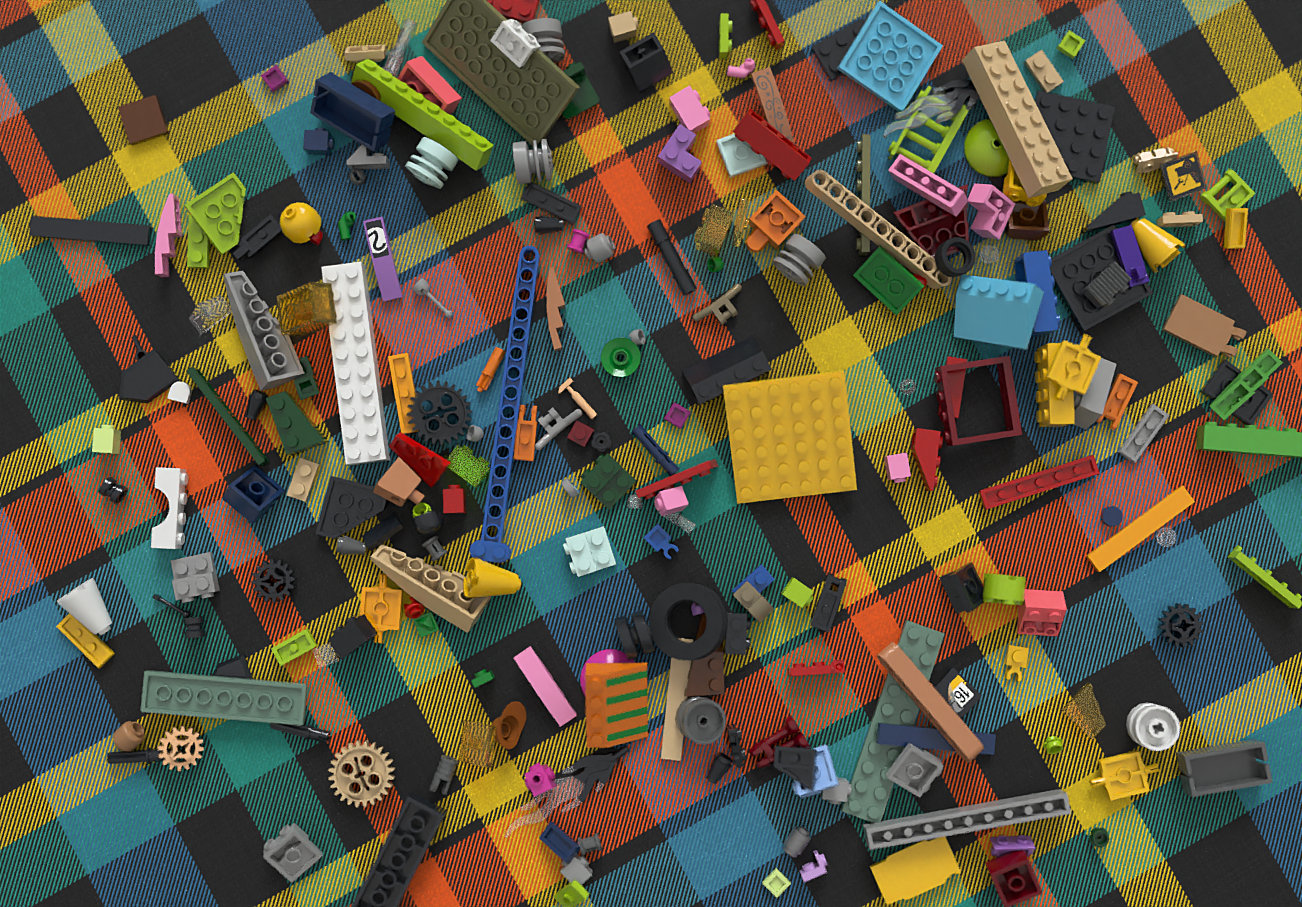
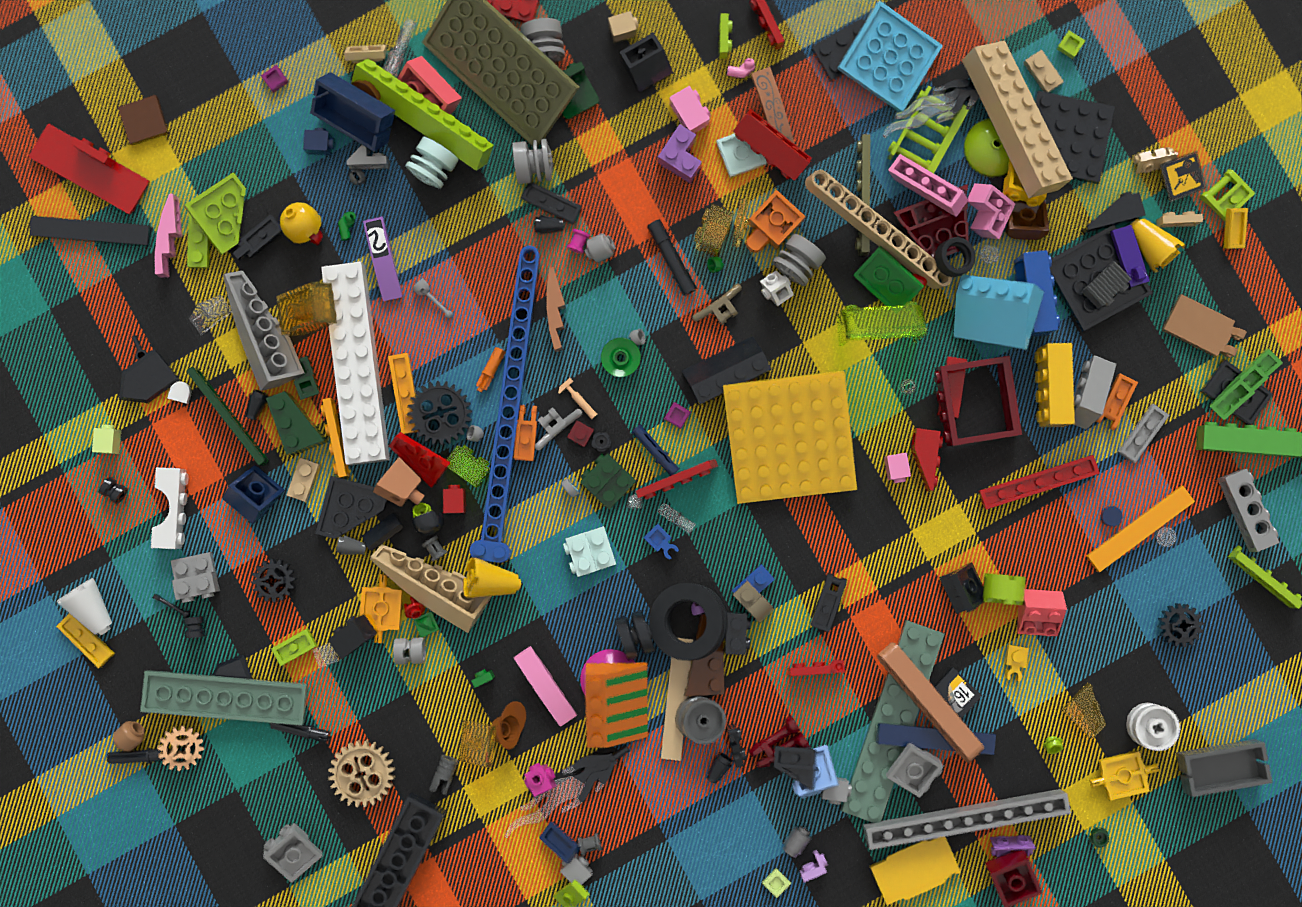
(89, 168): none -> red bracket
(333, 430): none -> light orange plate
(416, 652): none -> light grey wheel
(515, 42): white bracket -> none
(671, 501): bright pink brick -> none
(776, 288): none -> white brick
(798, 593): lime brick -> none
(881, 323): none -> clear neon green windscreen
(1073, 367): yellow plate -> none
(1238, 504): none -> light grey brick

